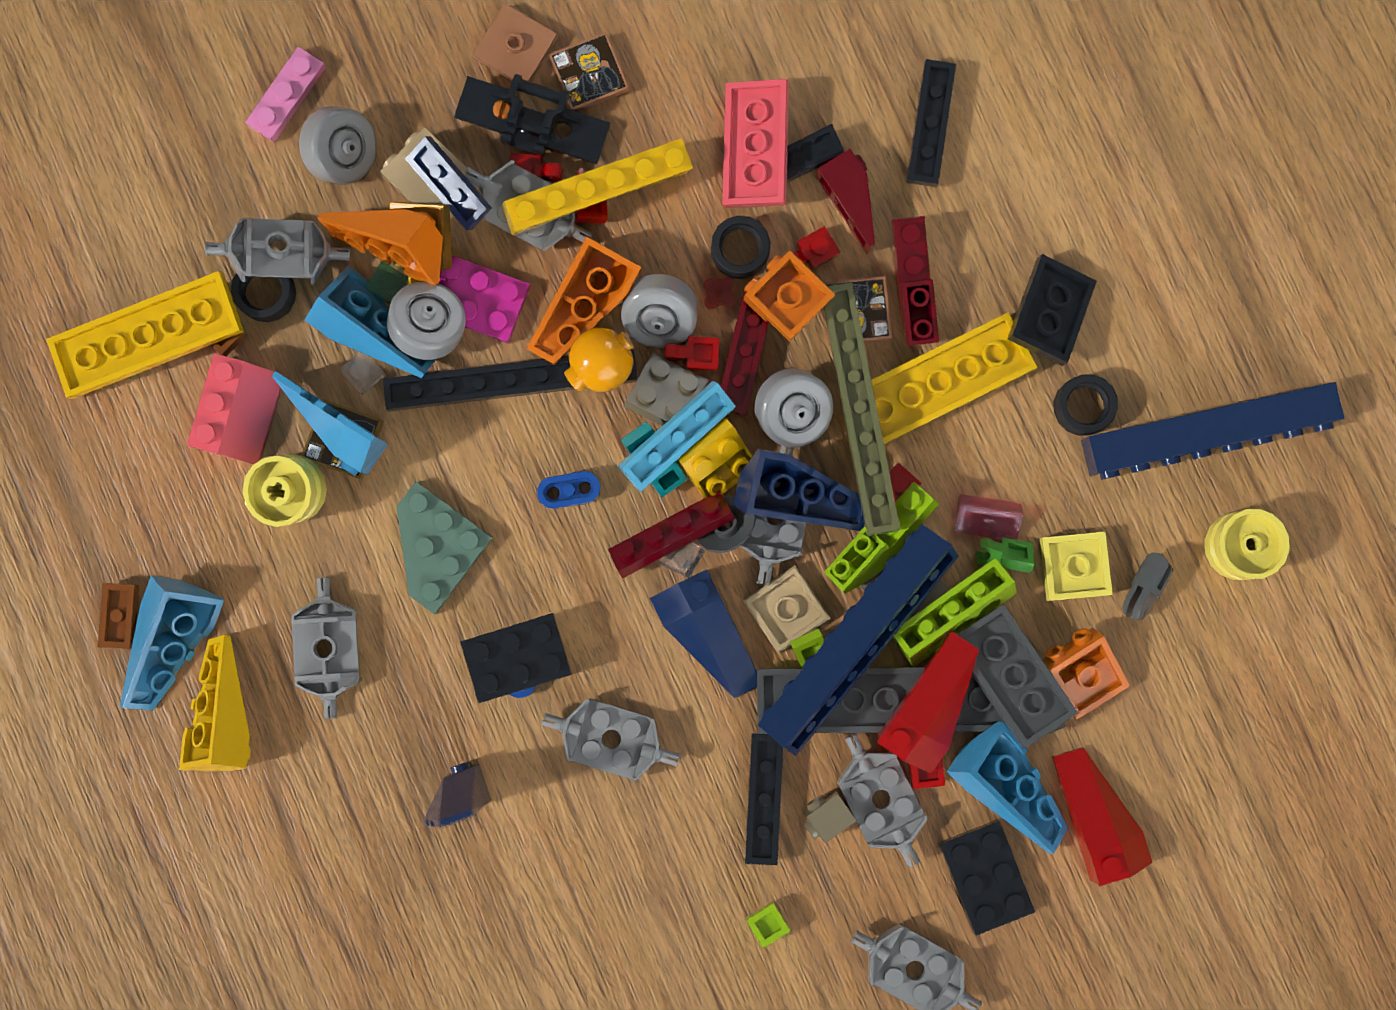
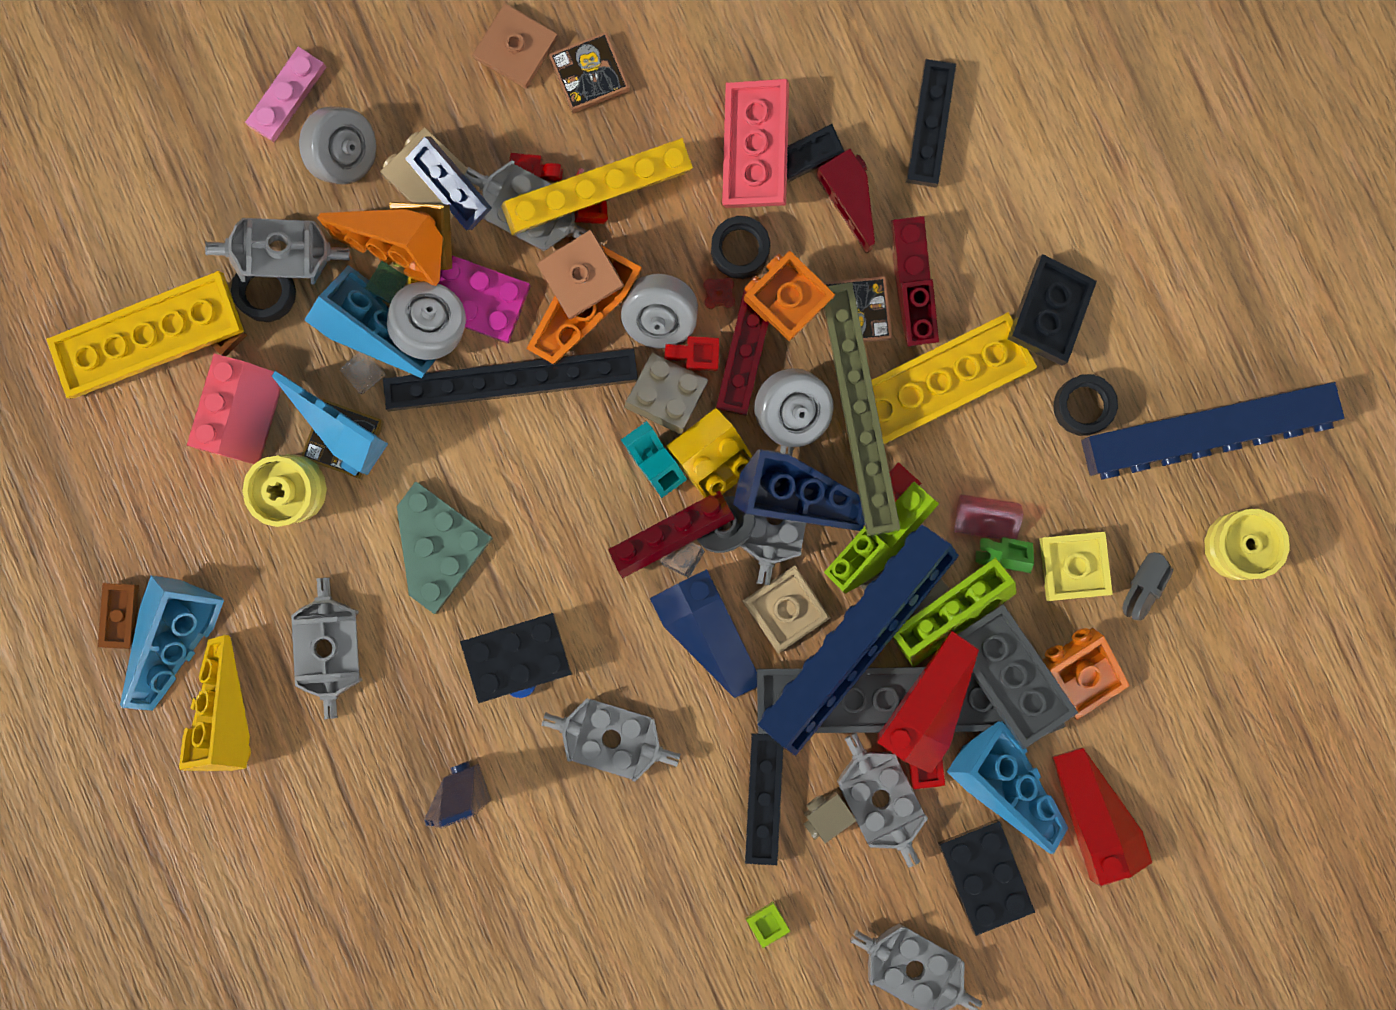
(528, 129): black piece -> none
(569, 490): blue plate -> none
(580, 274): none -> nougat plate
(600, 360): light orange brick -> none
(676, 436): medium azure plate -> none
(807, 645): lime plate -> none
(817, 248): red plate -> none

